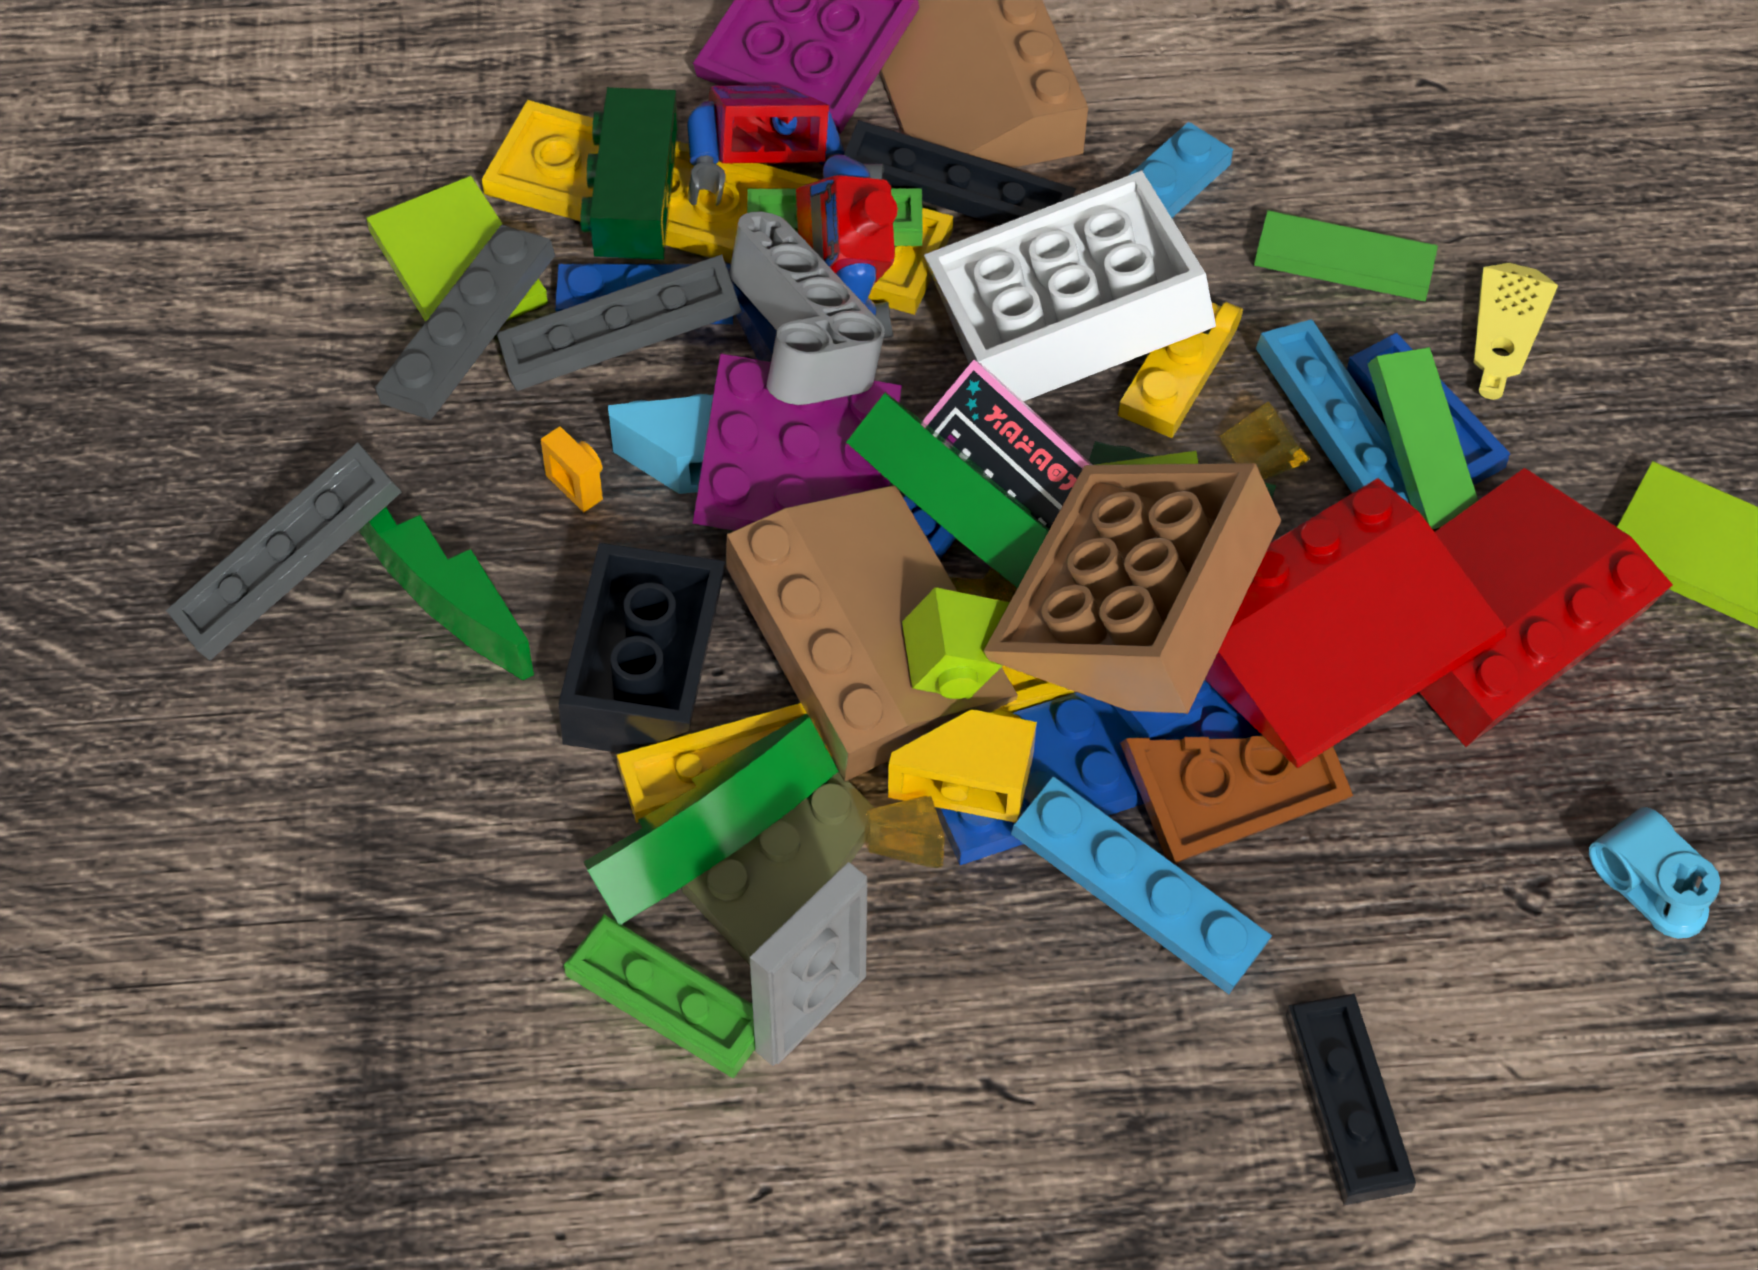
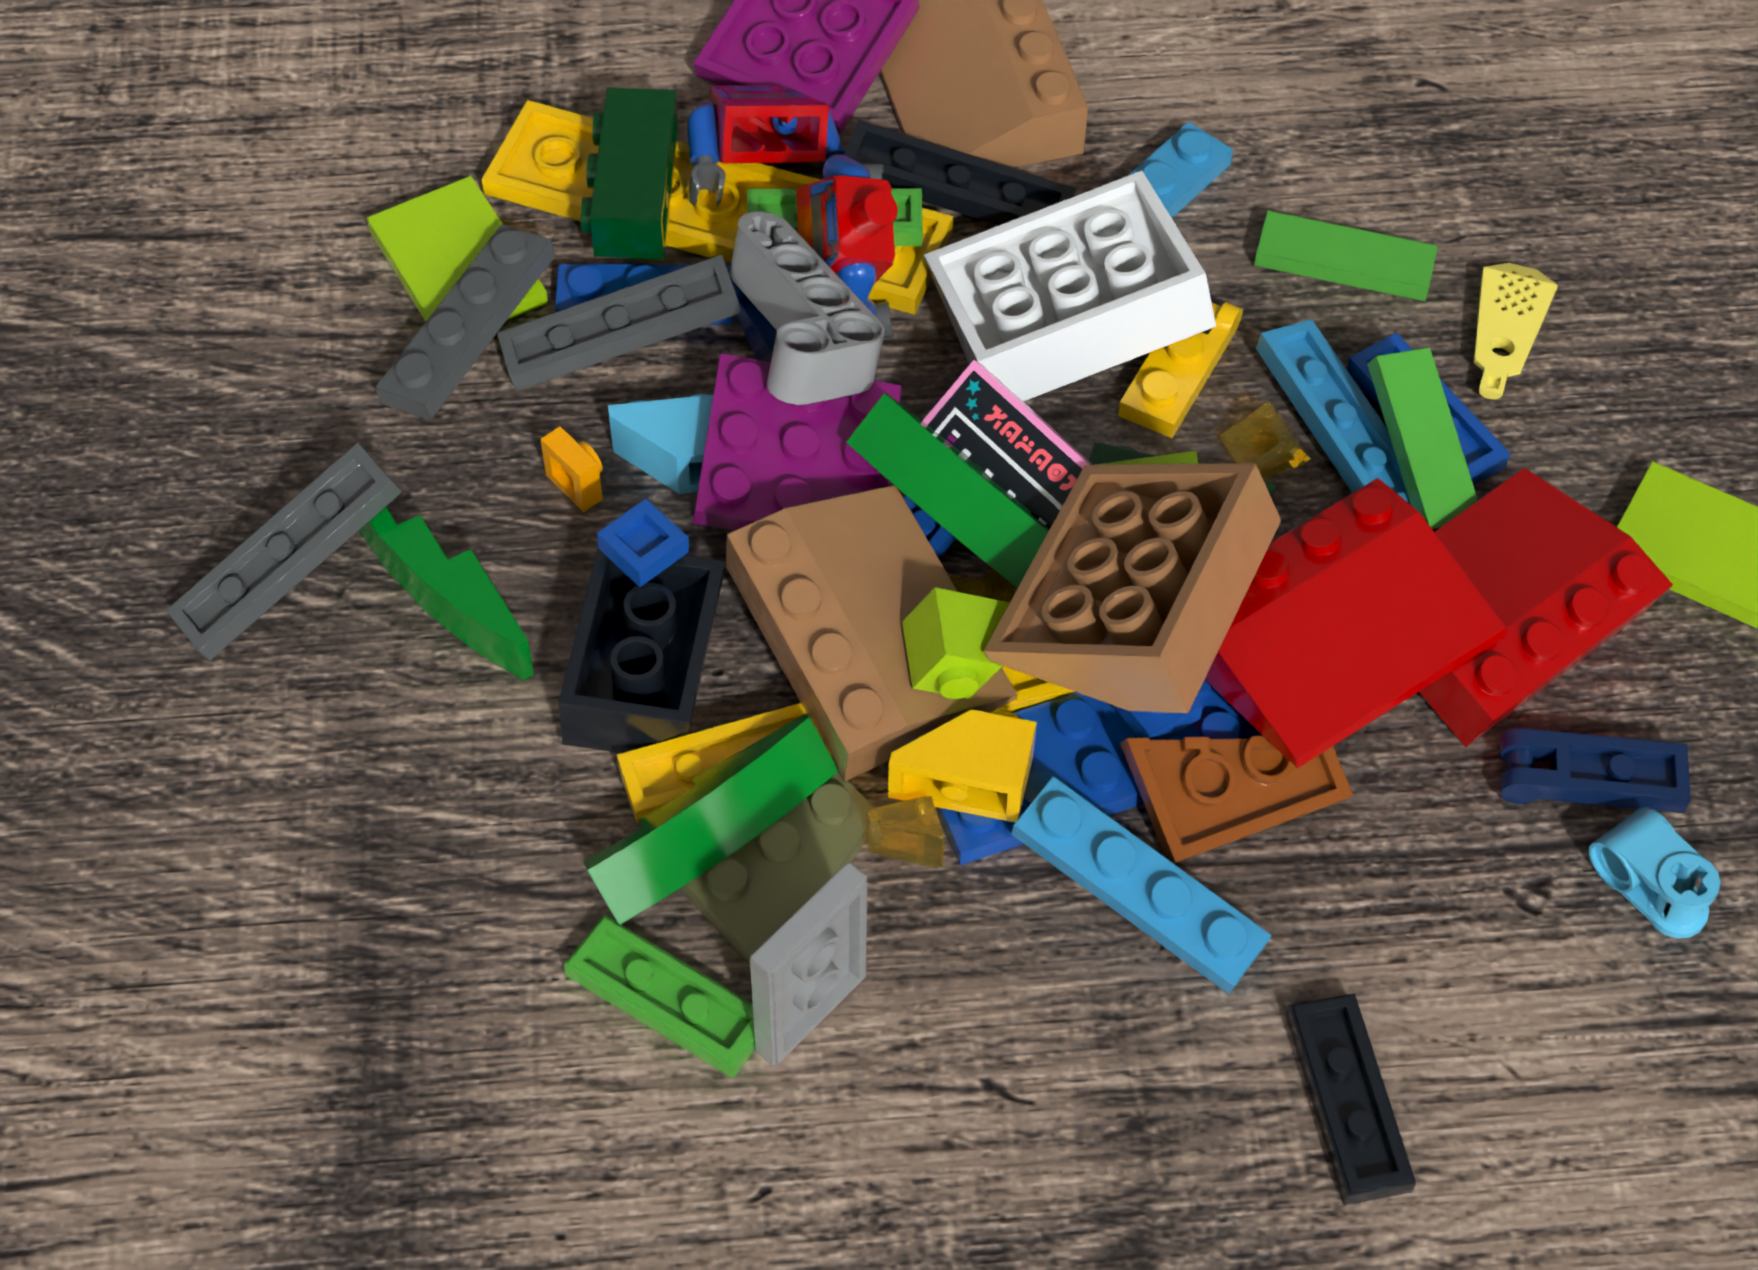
(643, 542): none -> blue plate
(1595, 770): none -> dark blue plate

